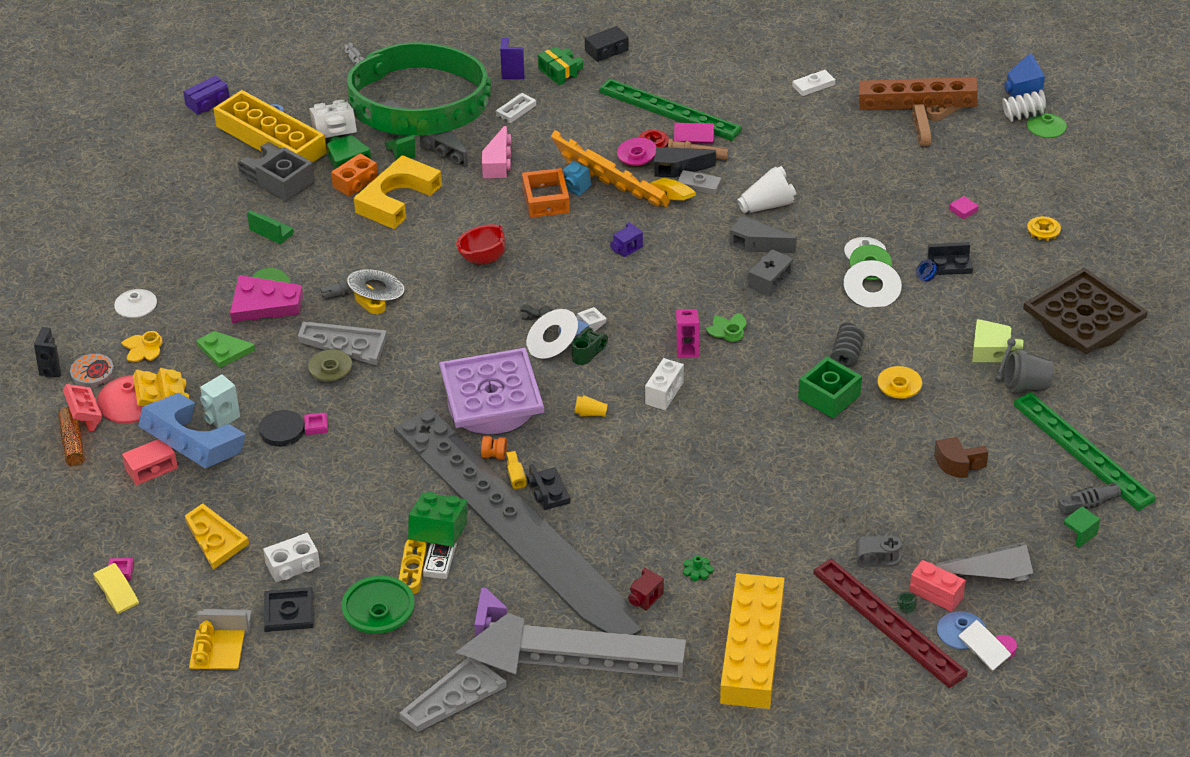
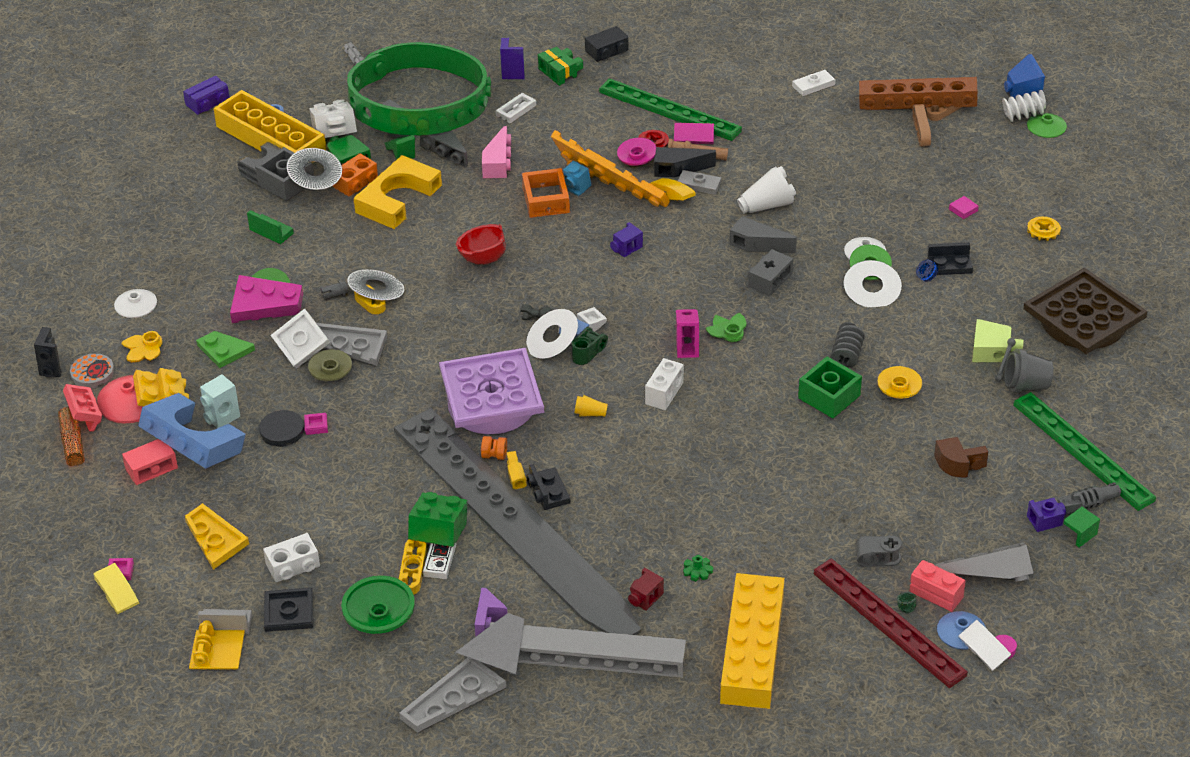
(300, 338): none -> white plate
(328, 178): none -> sticker
(1046, 514): none -> dark purple brick

